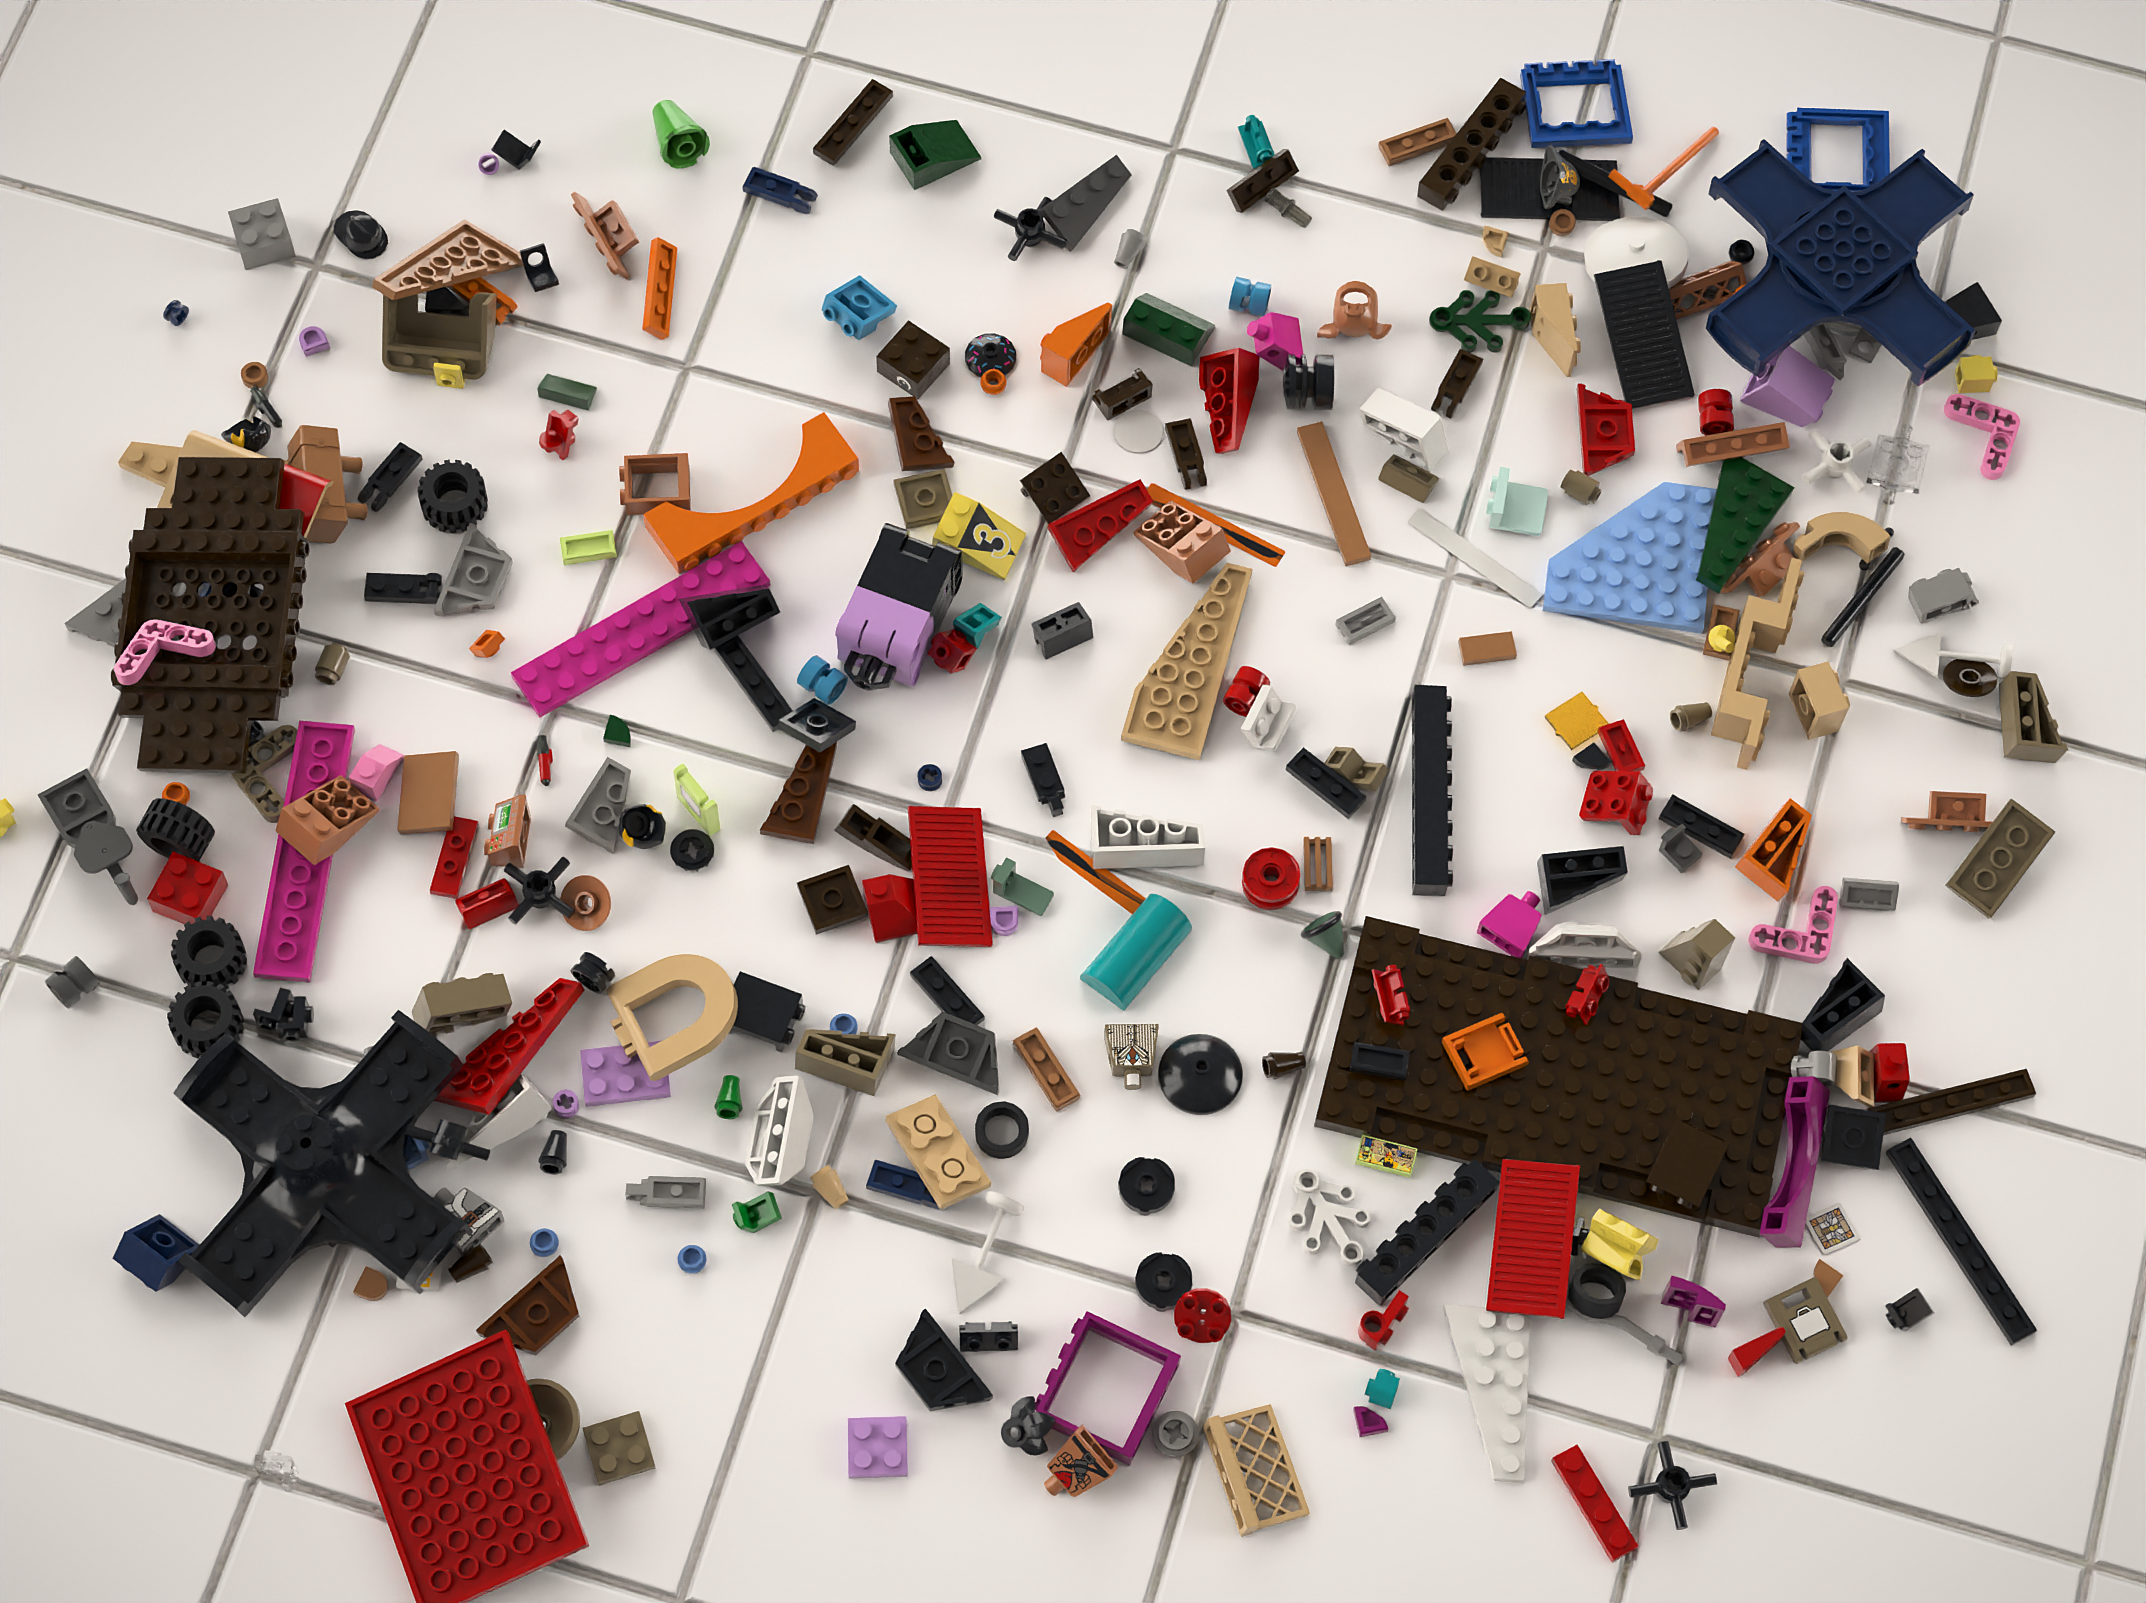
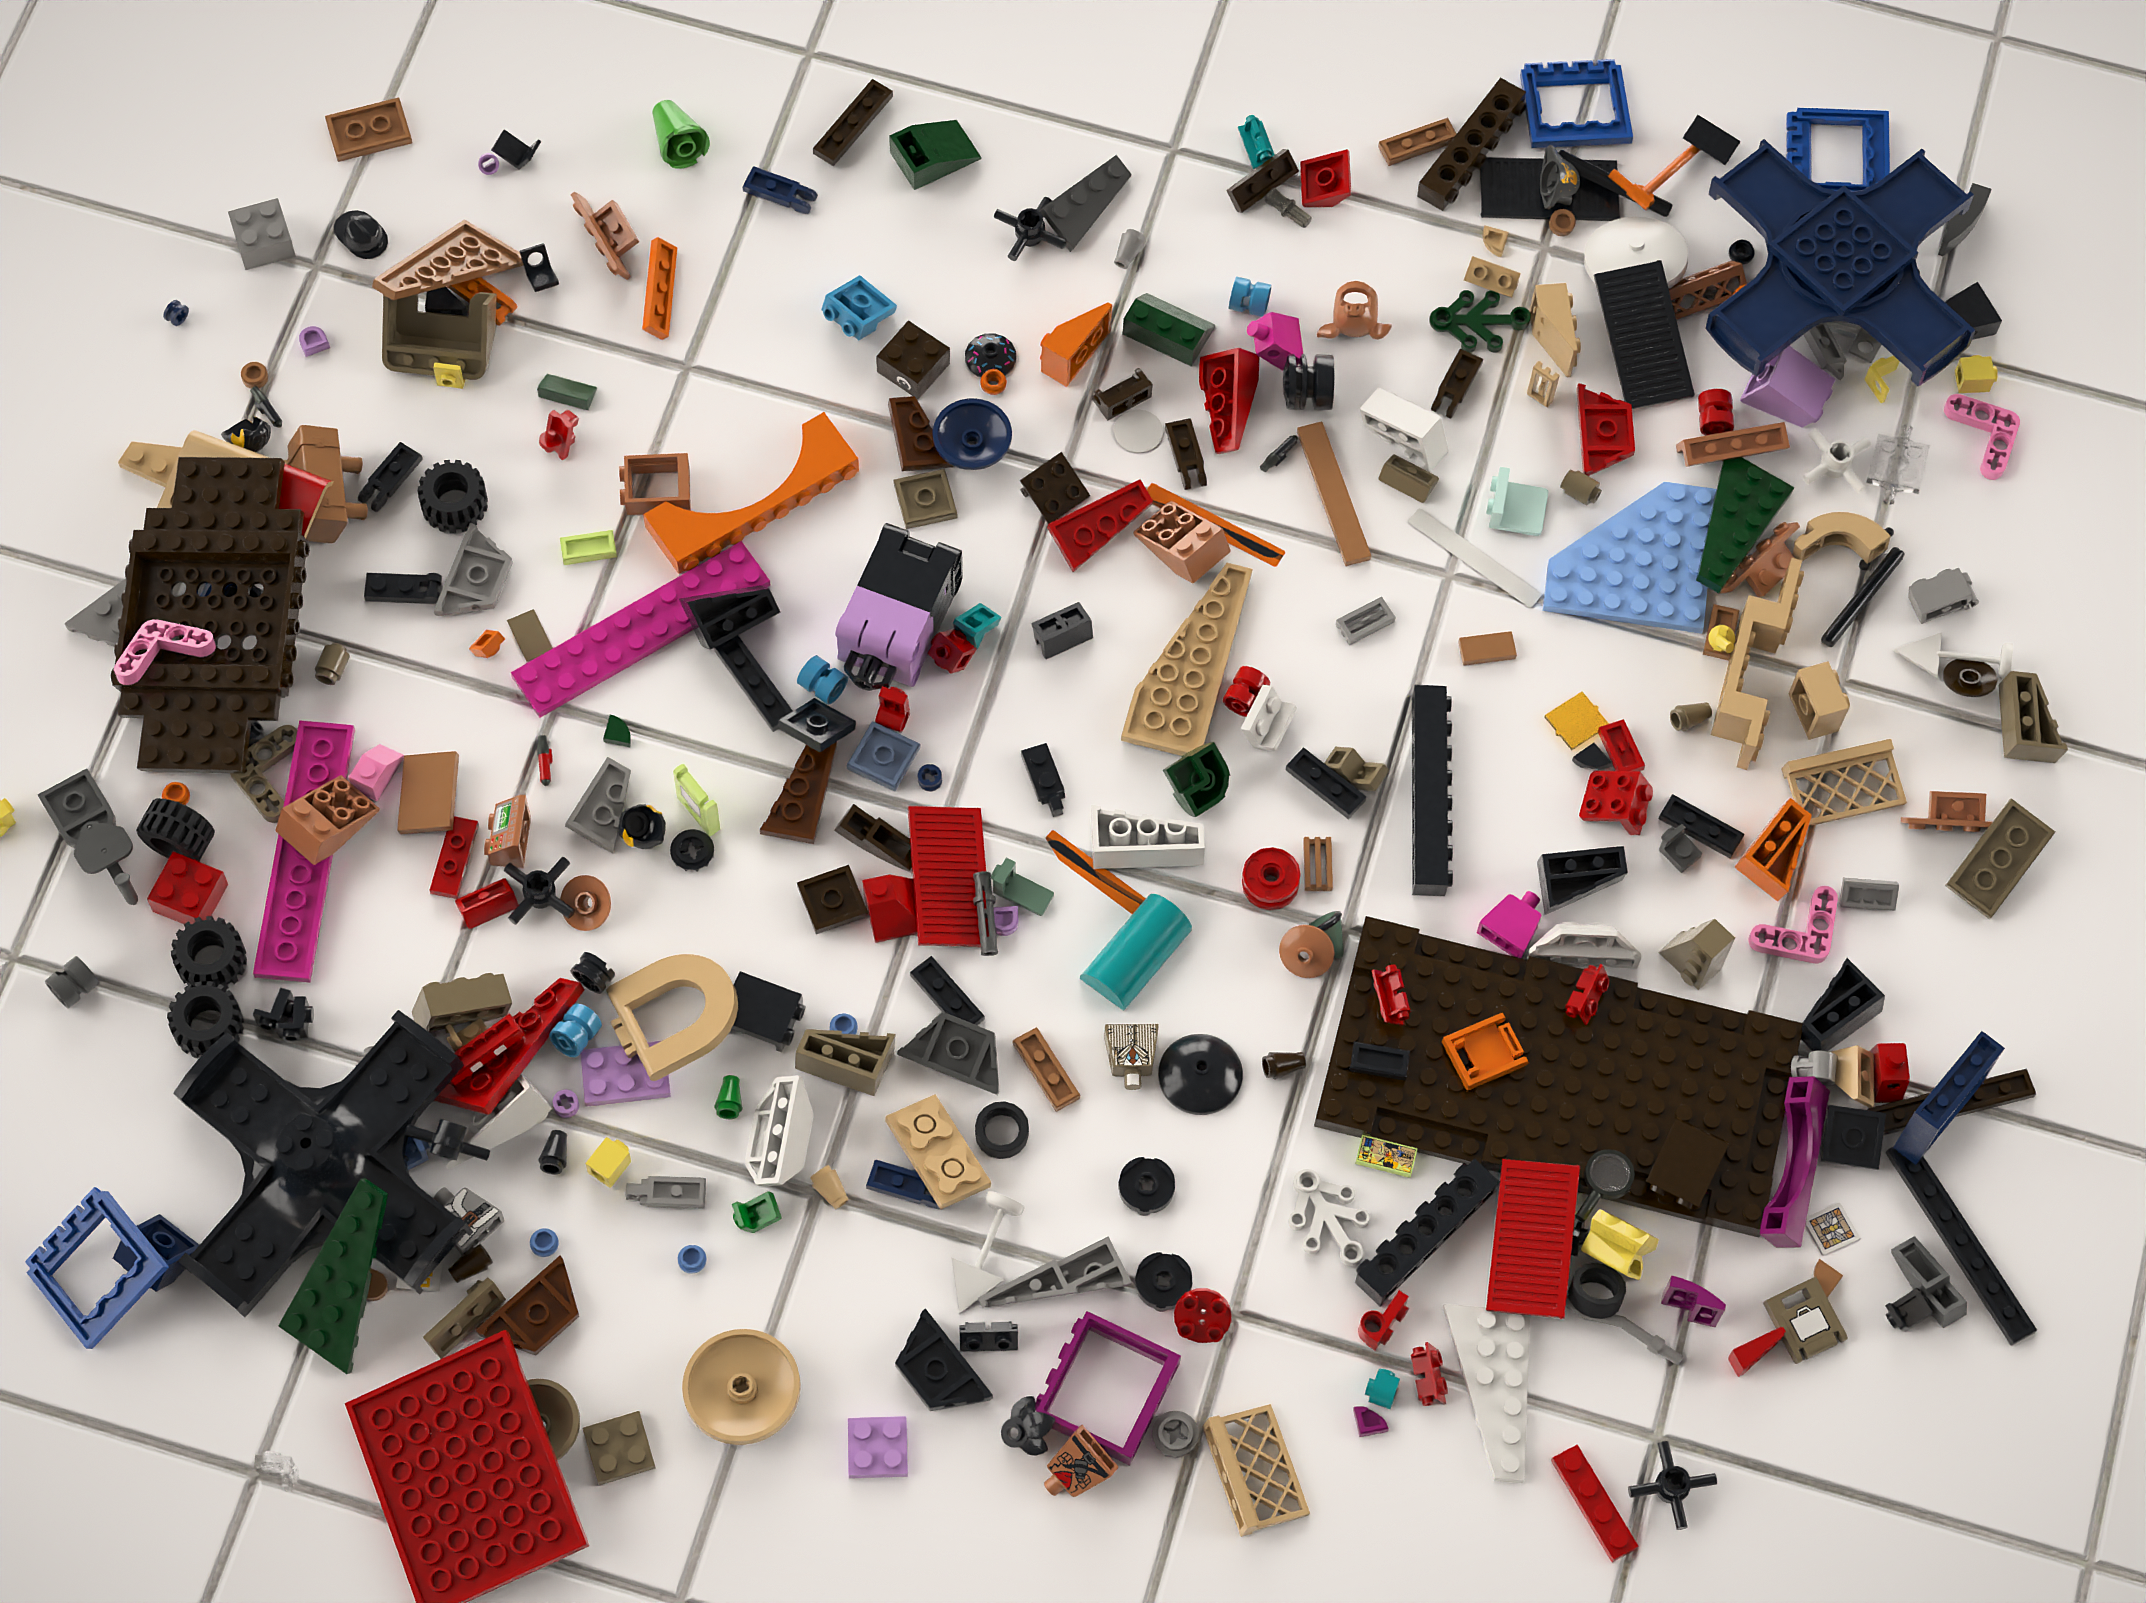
(127, 1289): none -> blue hinge
(336, 1288): none -> dark green wing
(368, 129): none -> medium nougat tile
(465, 1035): none -> tan bracket
(465, 1317): none -> dark tan hinge
(487, 1046): none -> red plate
(529, 635): none -> dark tan sticker
(575, 1031): none -> dark azure wheel
(609, 1161): none -> light yellow brick
(741, 1386): none -> tan dish
(883, 756): none -> sand blue plate
(893, 709): none -> red plate
(972, 421): none -> dark blue dish
(981, 534): light yellow slope -> none
(983, 883): none -> dark grey pin
(1083, 1271): none -> light grey wedge
(1199, 779): none -> dark green brick
(1279, 454): none -> piece
(1309, 940): none -> nougat dish
(1326, 179): none -> red slope
(1429, 1363): none -> red hinge
(1546, 377): none -> tan tile
(1607, 1177): none -> piece
(1711, 139): none -> black hinge
(1845, 759): none -> tan fence
(1879, 369): none -> light yellow bracket
(1931, 1278): none -> dark grey slope
(1948, 1097): none -> dark blue window
(1961, 226): none -> dark grey slope

